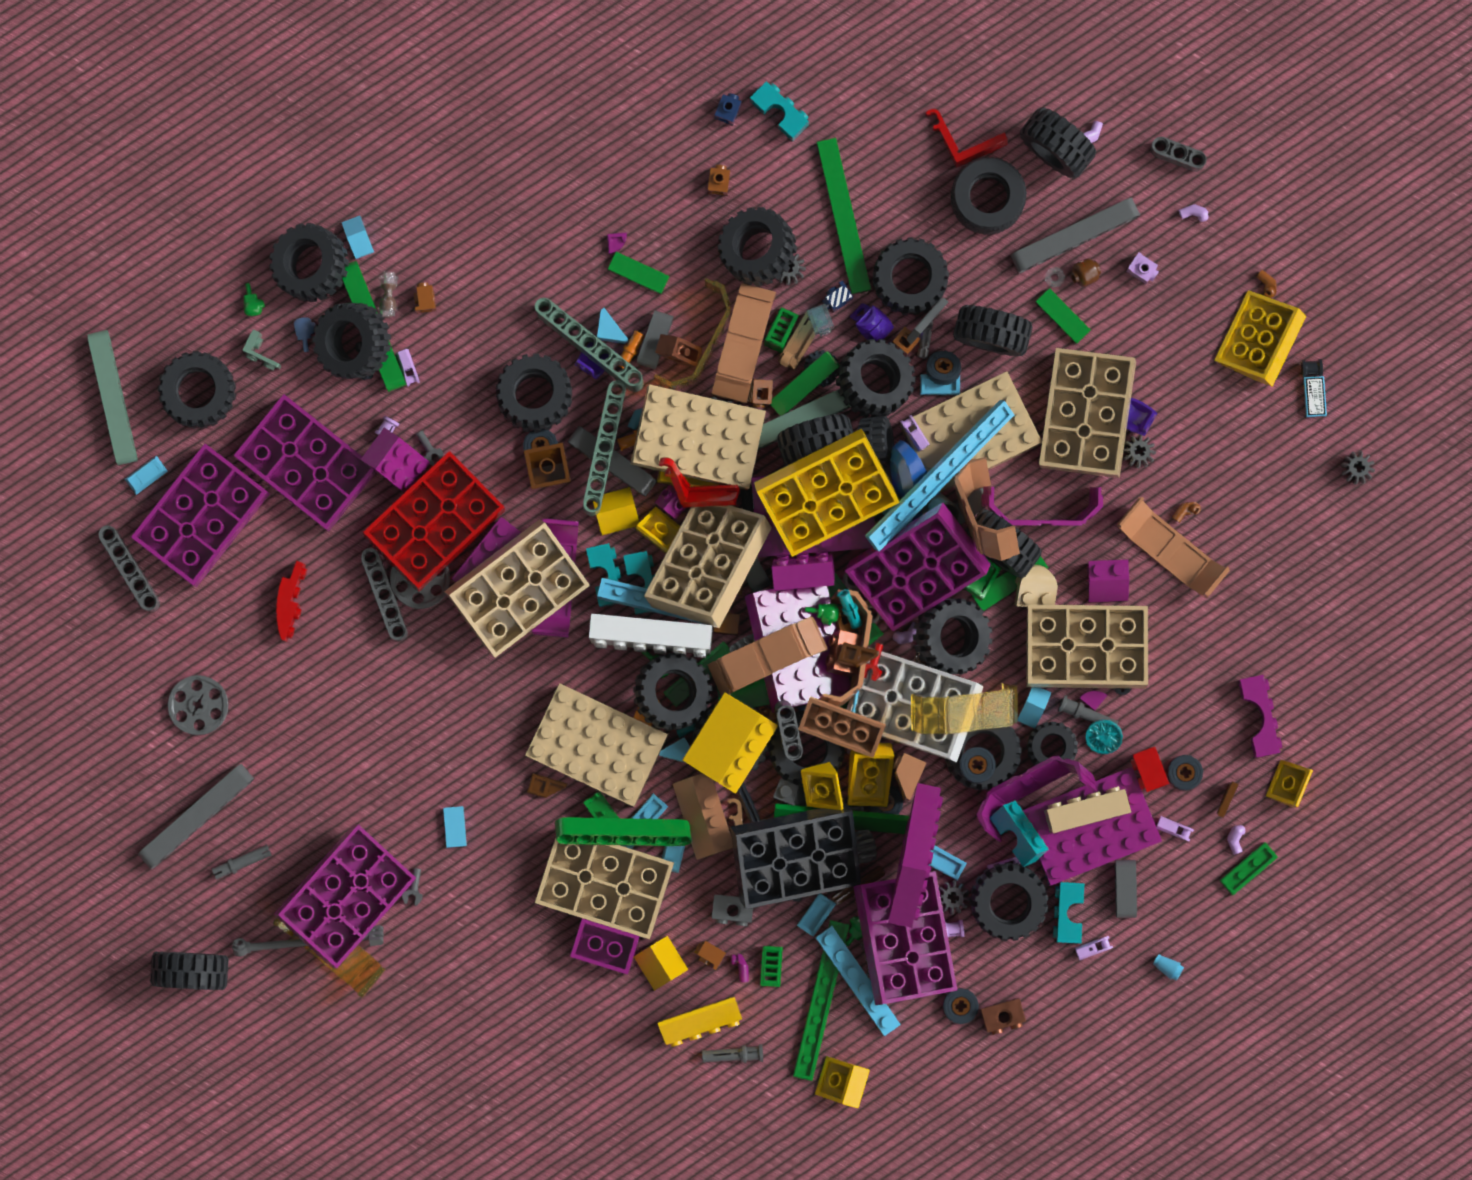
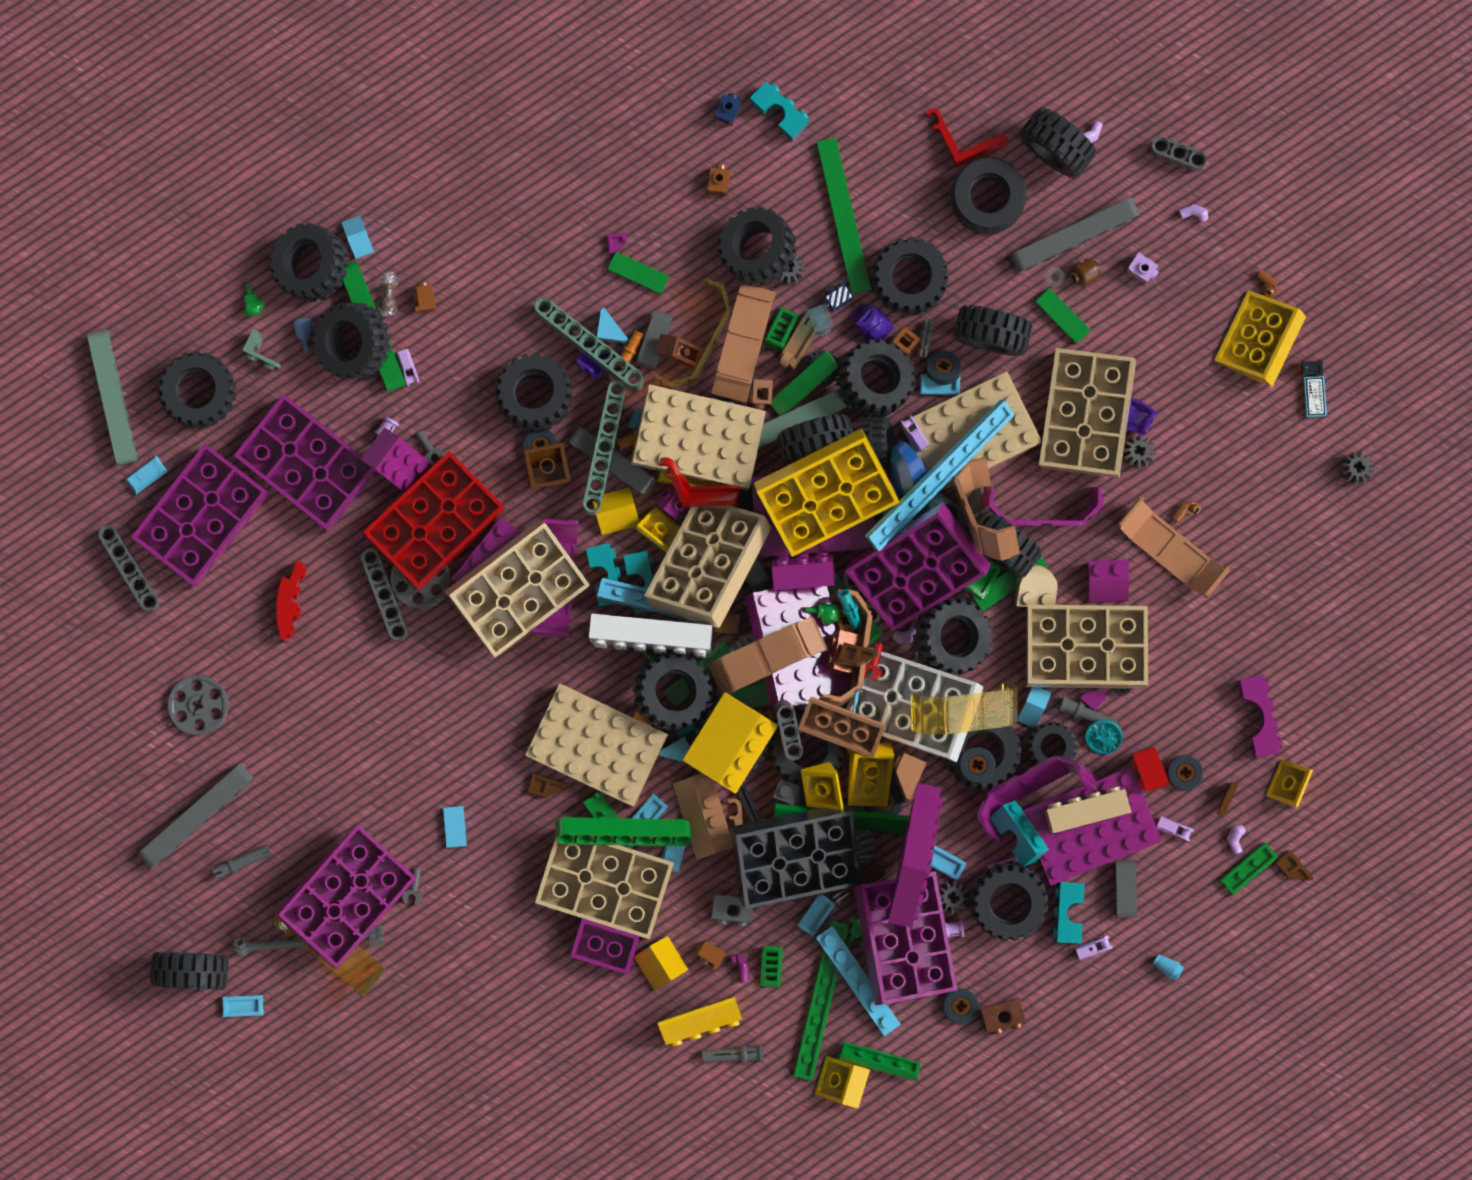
(242, 1006): none -> medium azure tile
(880, 1061): none -> green tile
(927, 320): dark grey tile -> none
(1292, 867): none -> reddish brown tile

